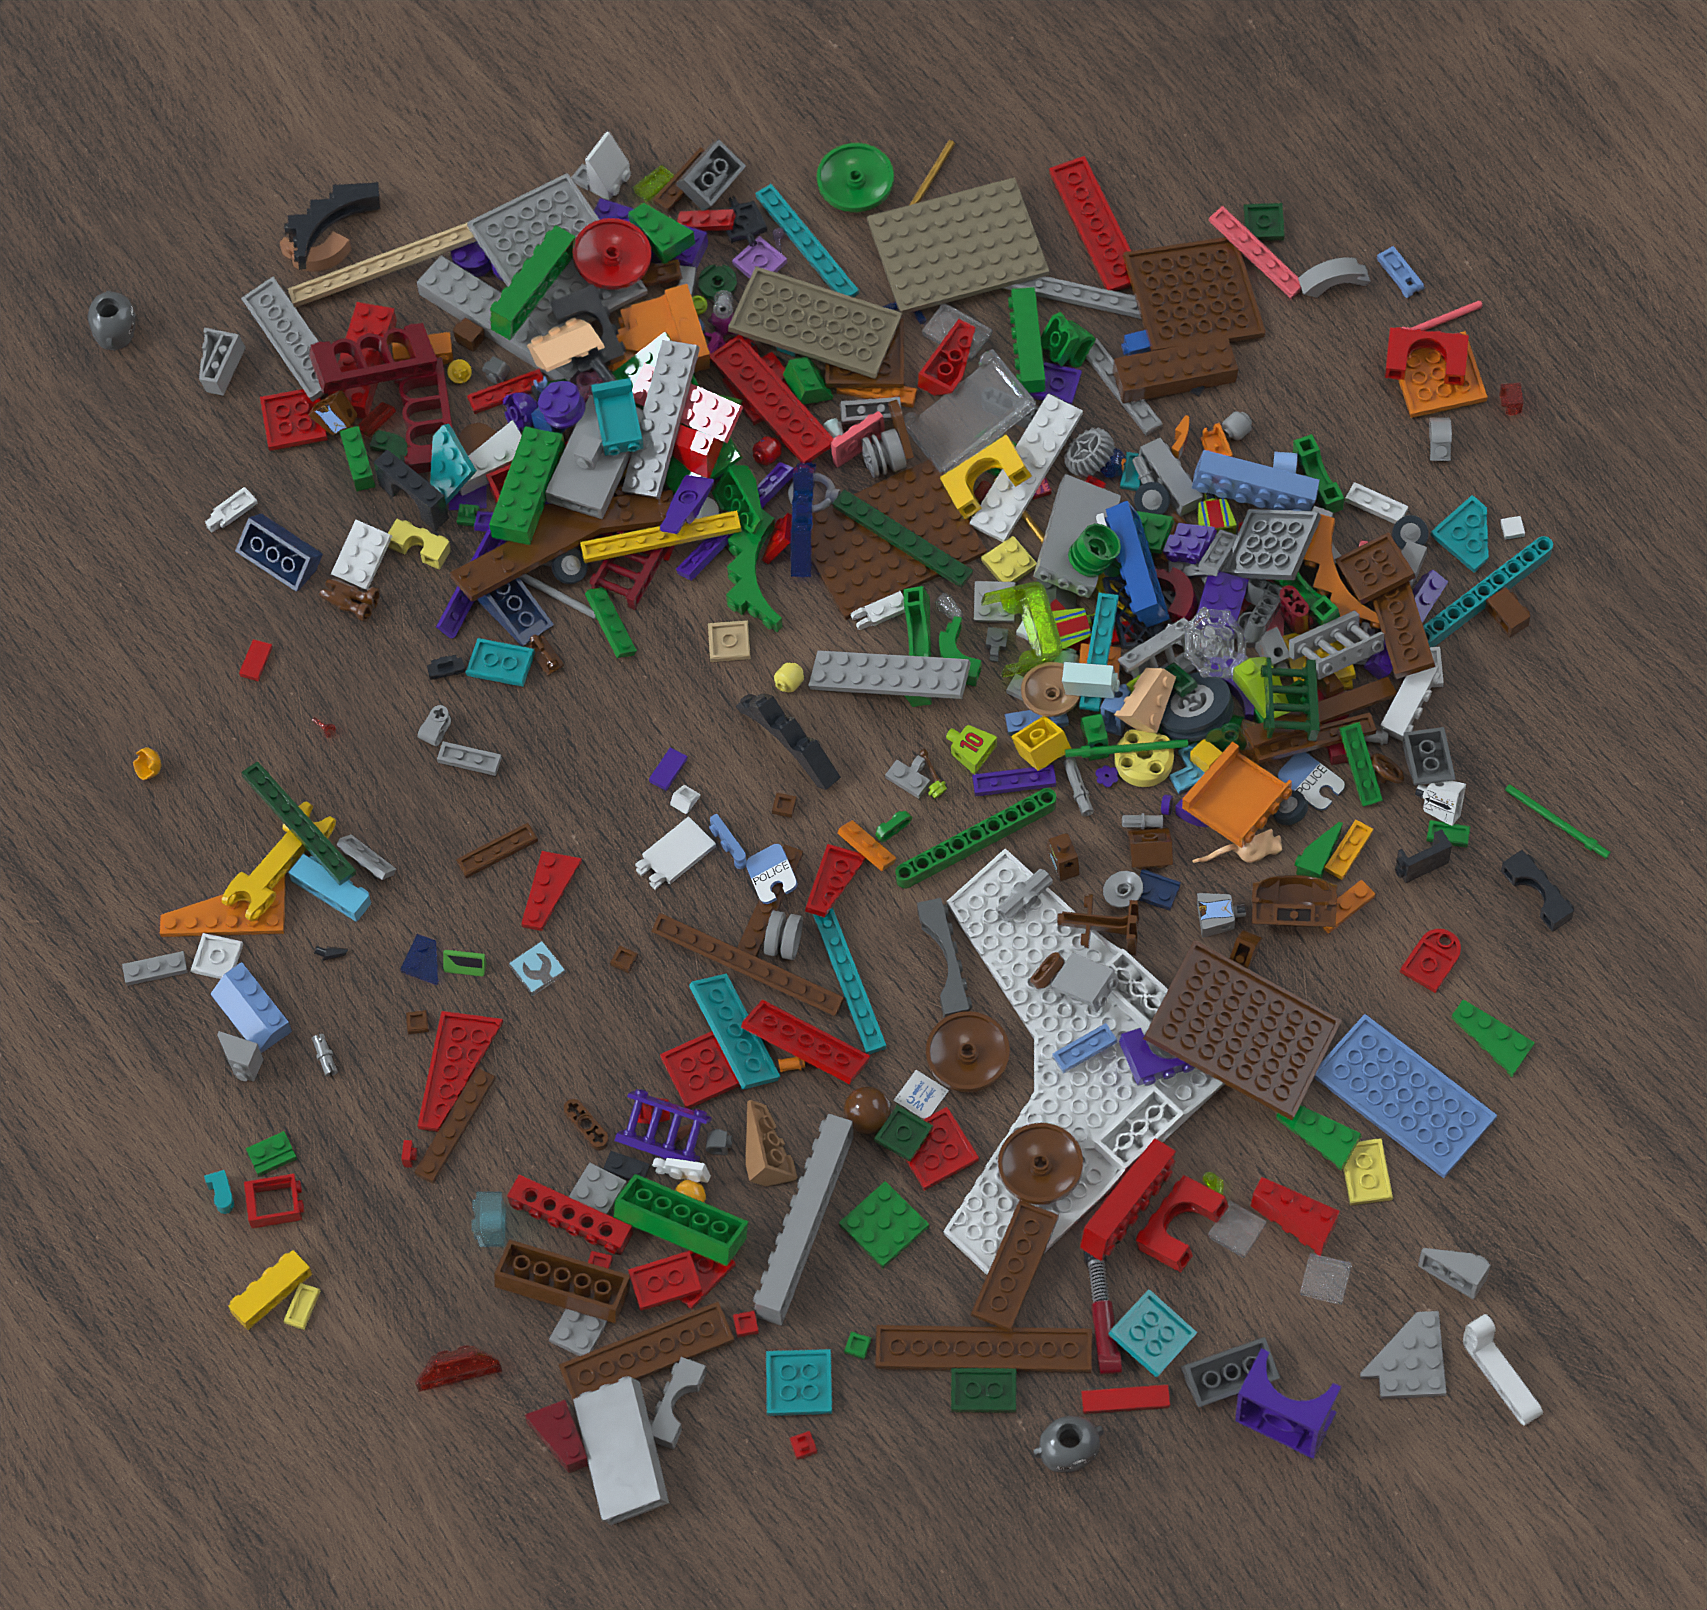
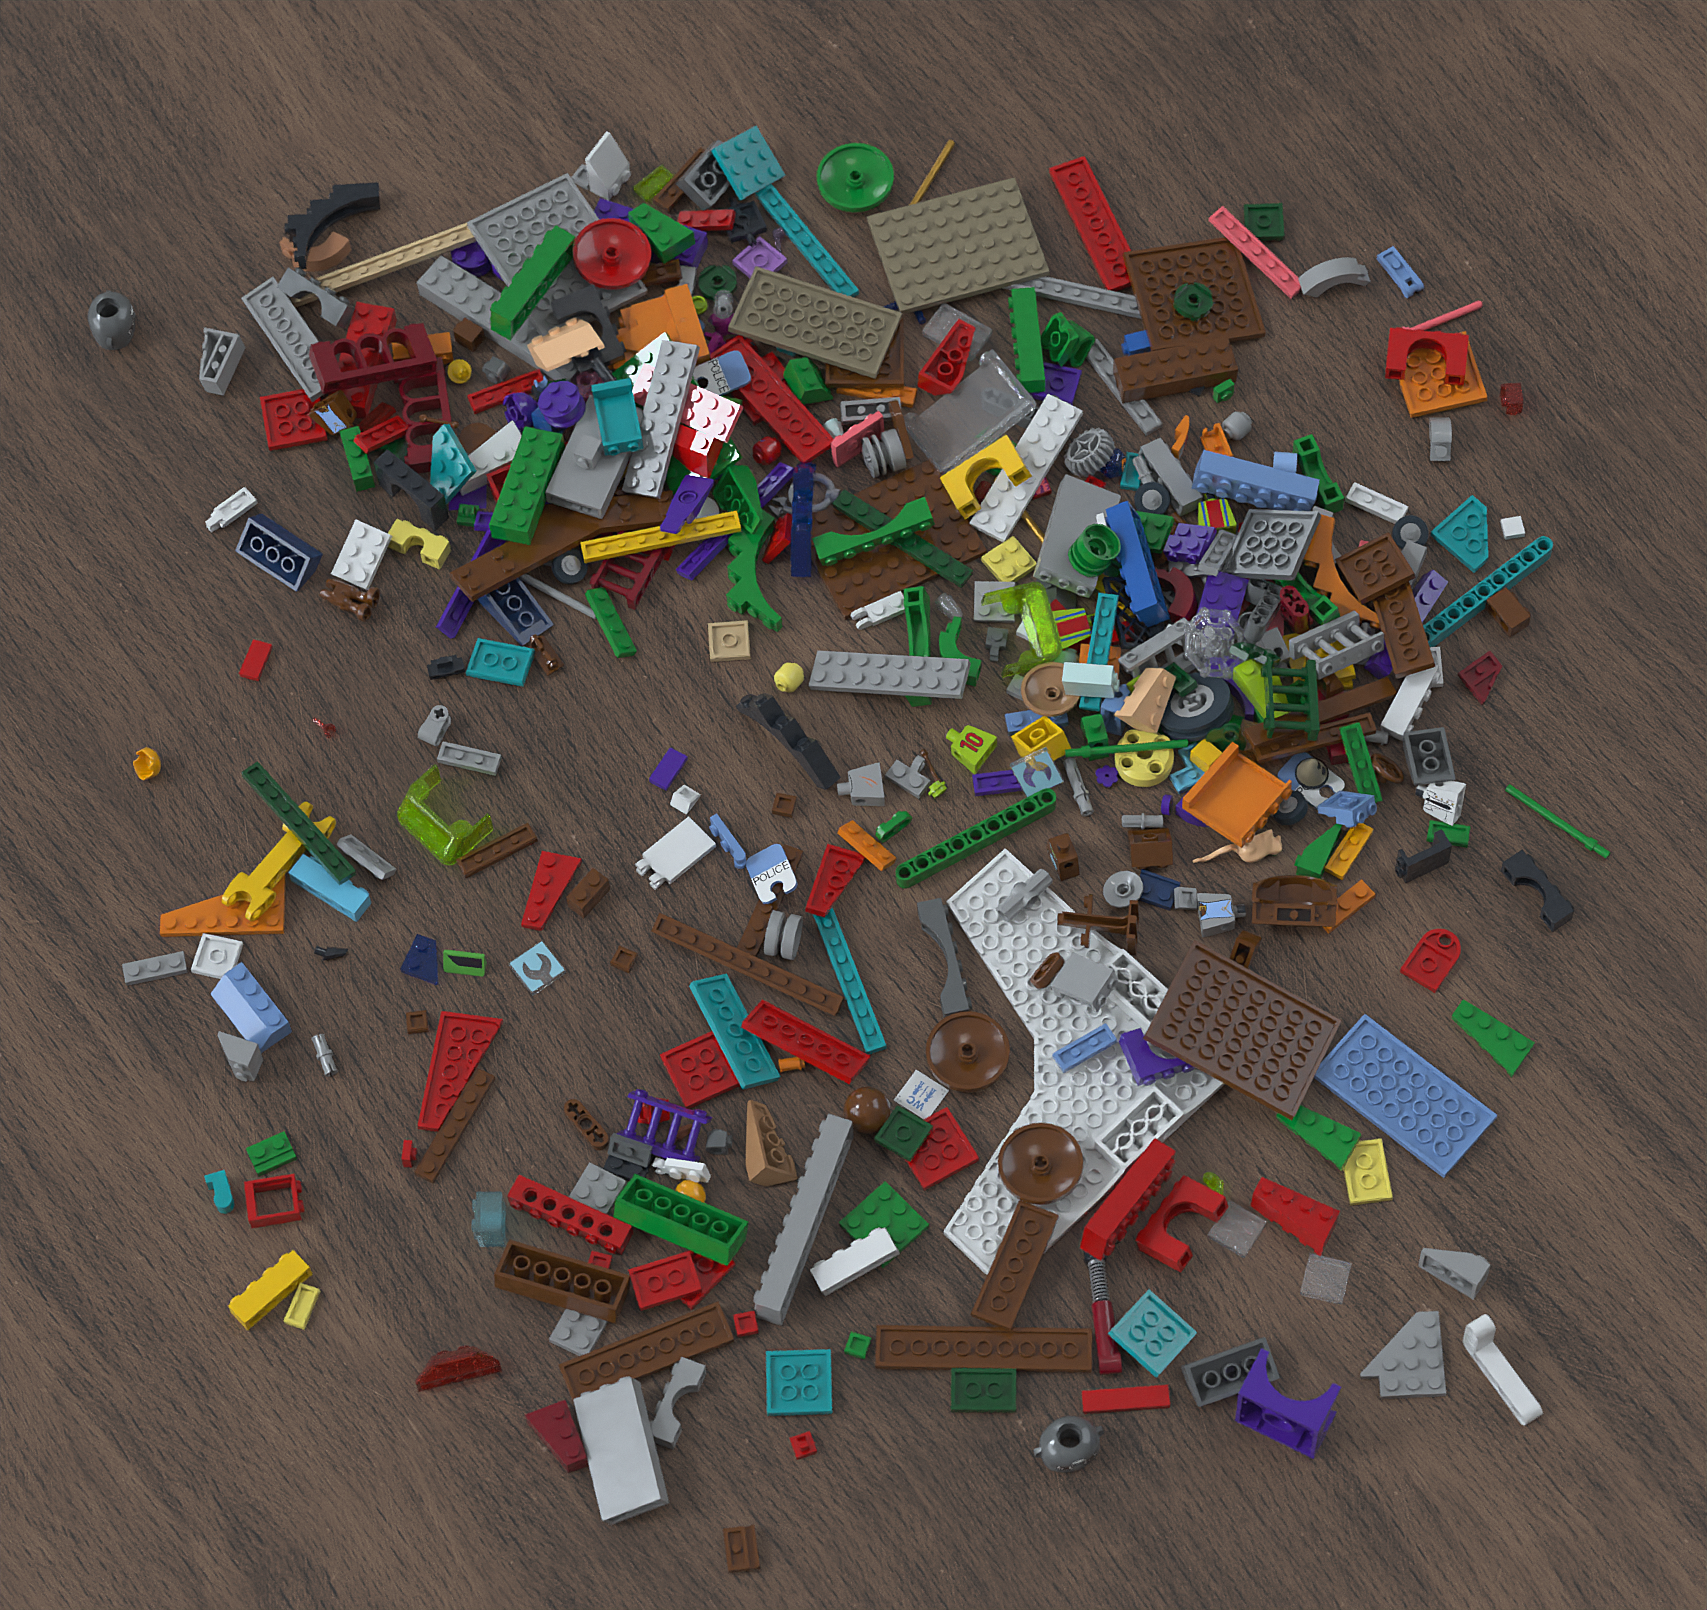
(334, 309): none -> arch
(381, 434): none -> red plate
(423, 418): none -> reddish brown hinge
(443, 841): none -> clear neon green windscreen
(588, 893): none -> reddish brown brick
(630, 1150): none -> dark grey panel
(724, 373): none -> piece
(741, 1548): none -> reddish brown plate
(748, 162): none -> teal plate
(784, 509): none -> flat silver bar
(836, 546): none -> green arch
(854, 1261): none -> white brick
(864, 786): none -> light grey torso
(1036, 772): none -> tile
(1185, 898): none -> light grey plate
(1196, 310): none -> dark green plate
(1223, 391): none -> green plate
(1249, 651): none -> dark green plate
(1311, 773): none -> dark tan hat
(1348, 807): none -> medium blue plate
(1481, 675): none -> dark red wing

